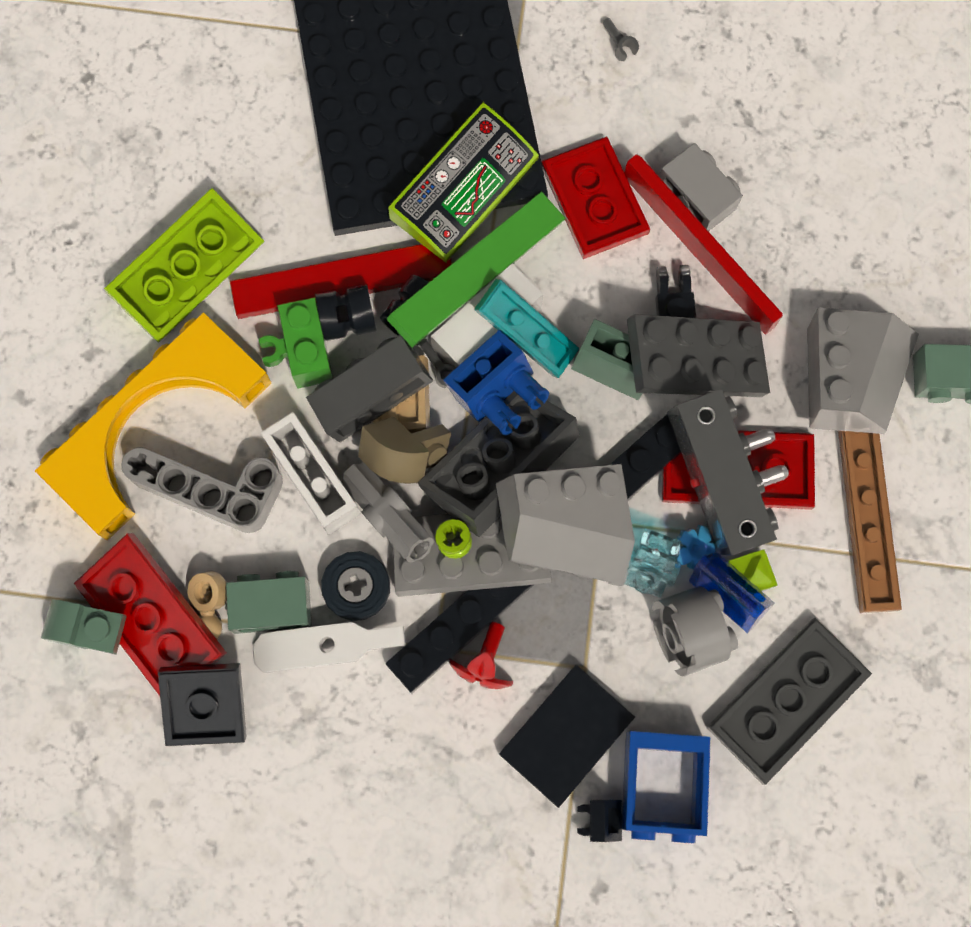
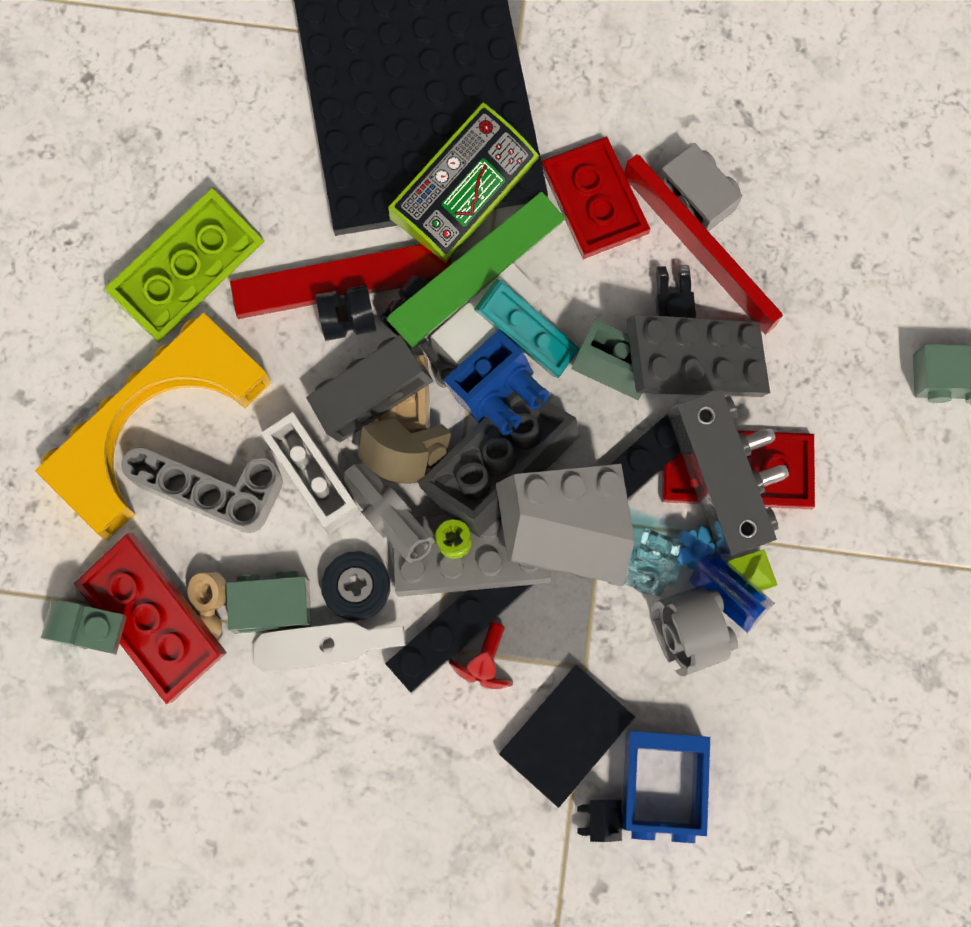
(202, 704): black tile -> none
(301, 344): bright green brick -> none
(621, 41): dark grey hand -> none
(789, 701): dark grey tile -> none
(856, 368): light grey wedge -> none
(869, 522): medium nougat tile -> none

